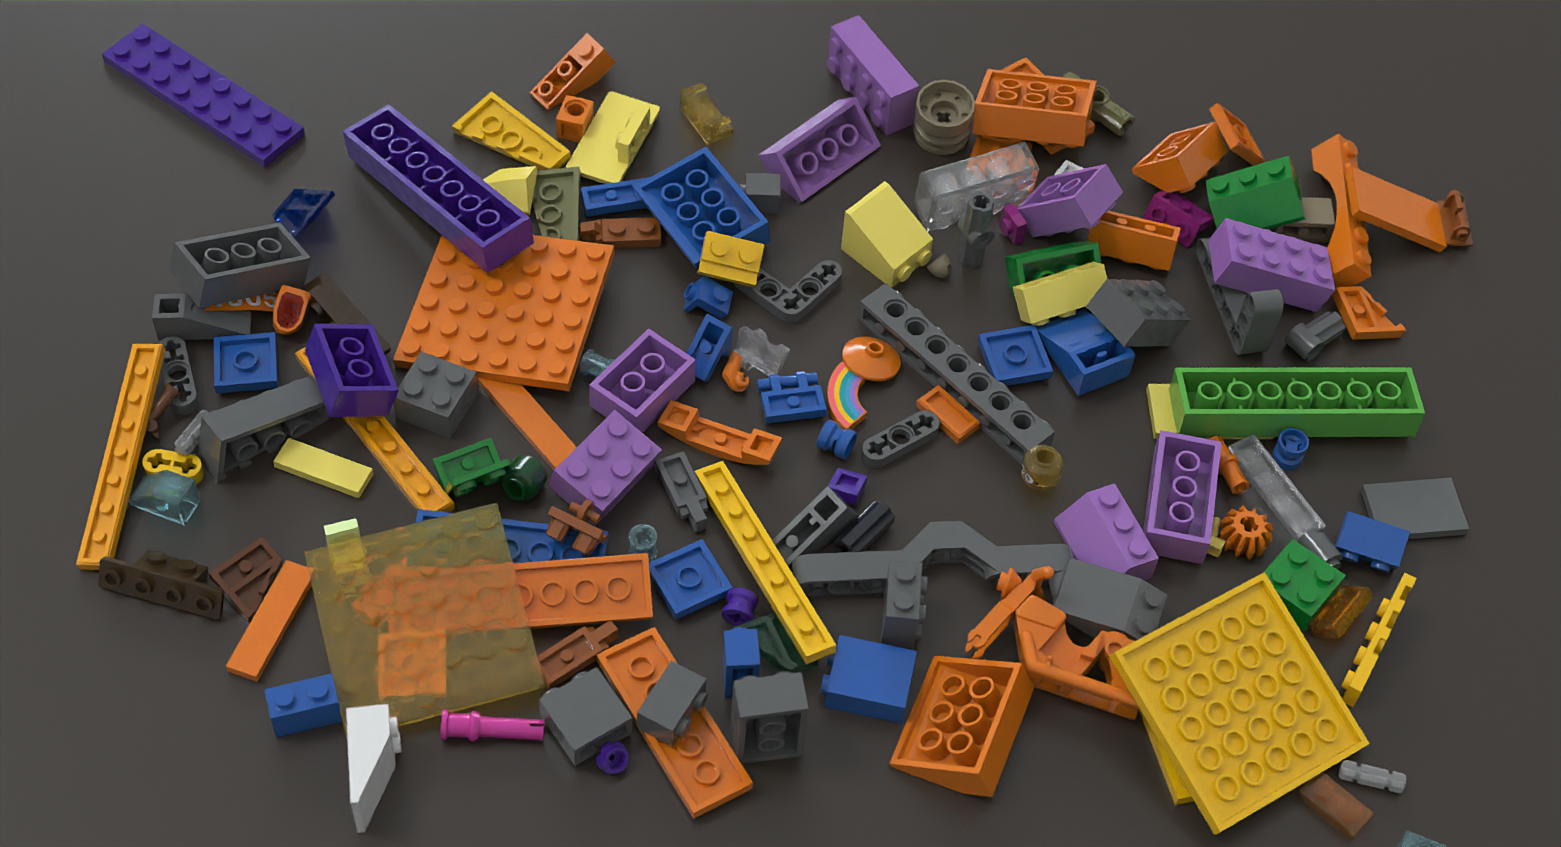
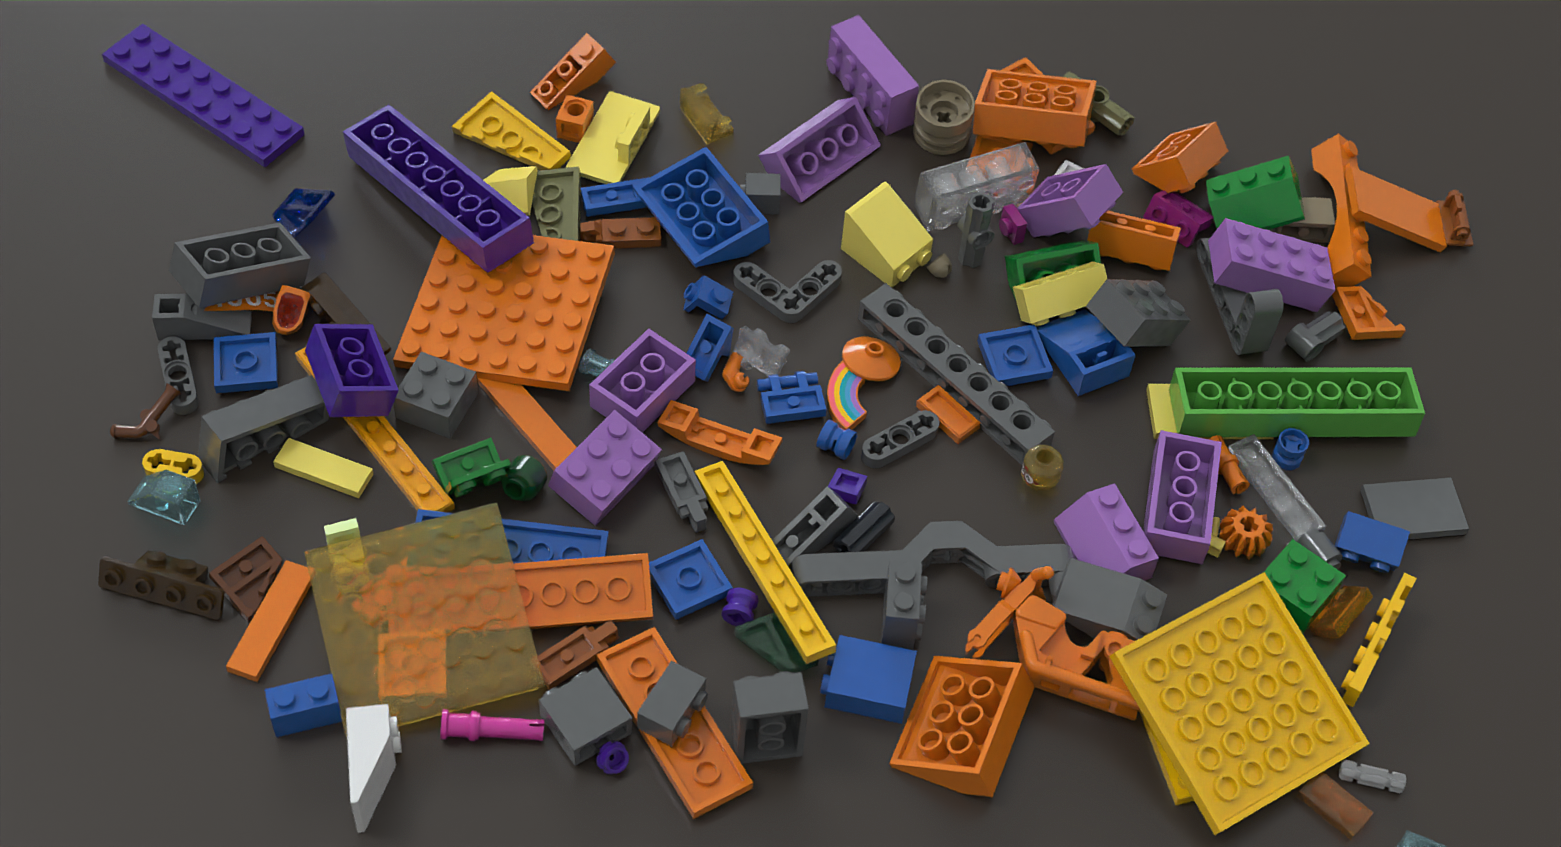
(121, 455): light orange tile -> none
(190, 436): light grey axle -> none
(588, 535): dark orange hips -> none
(638, 541): clear light blue bush -> none
(730, 259): yellow plate -> none
(739, 656): blue brick -> none
(1237, 135): orange tile -> none

